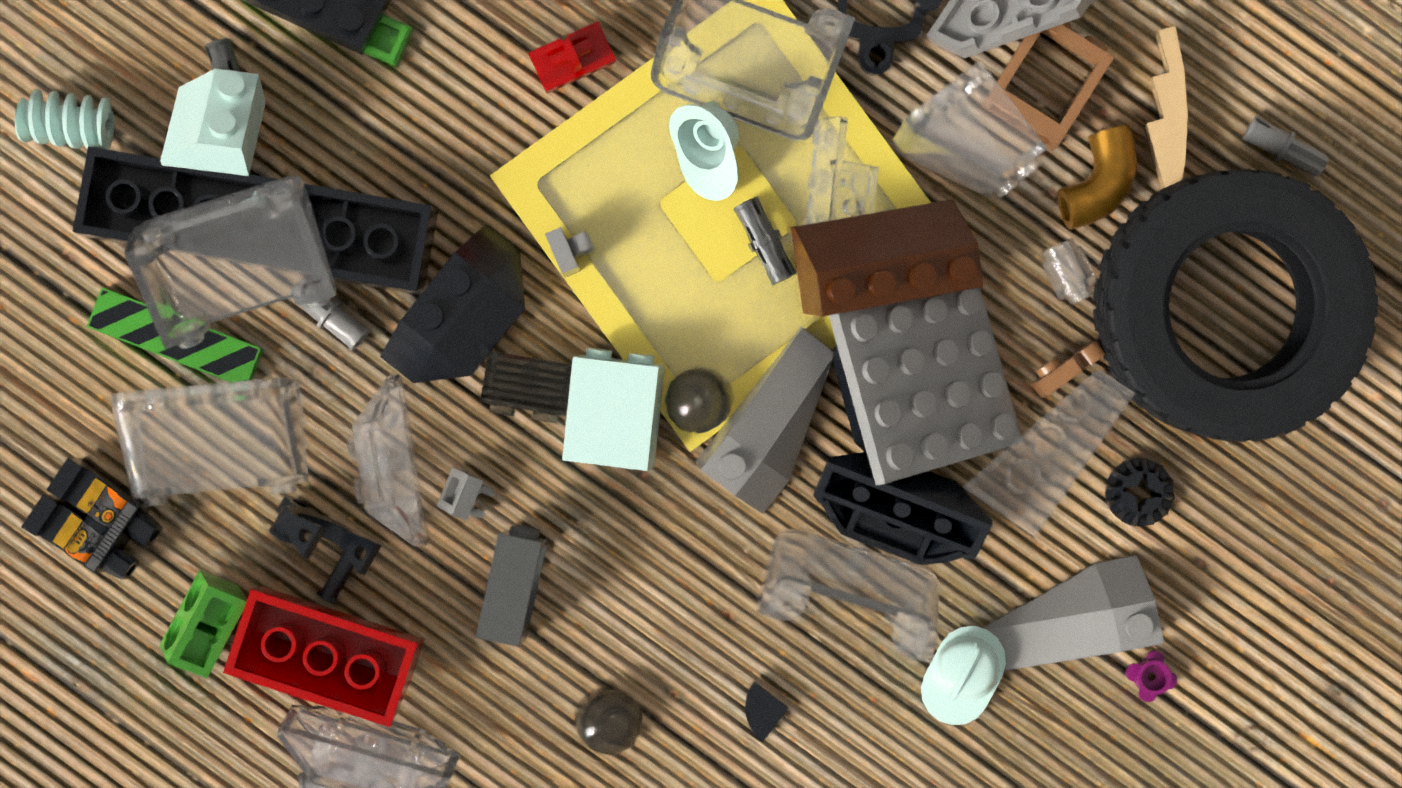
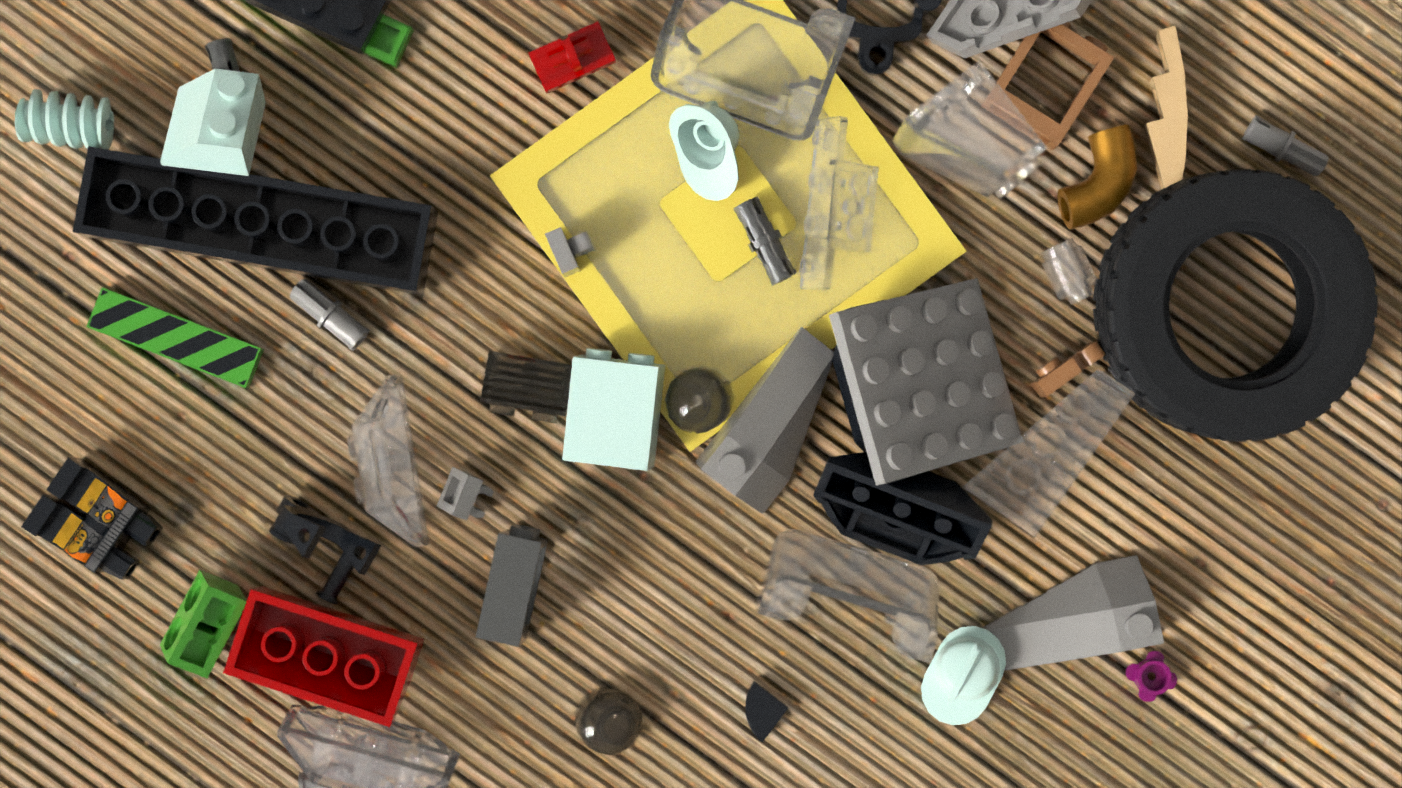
(212, 438): clear windscreen -> none
(229, 259): clear windscreen -> none
(460, 312): black wedge -> none
(885, 258): reddish brown slope -> none
(1129, 475): black gear -> none

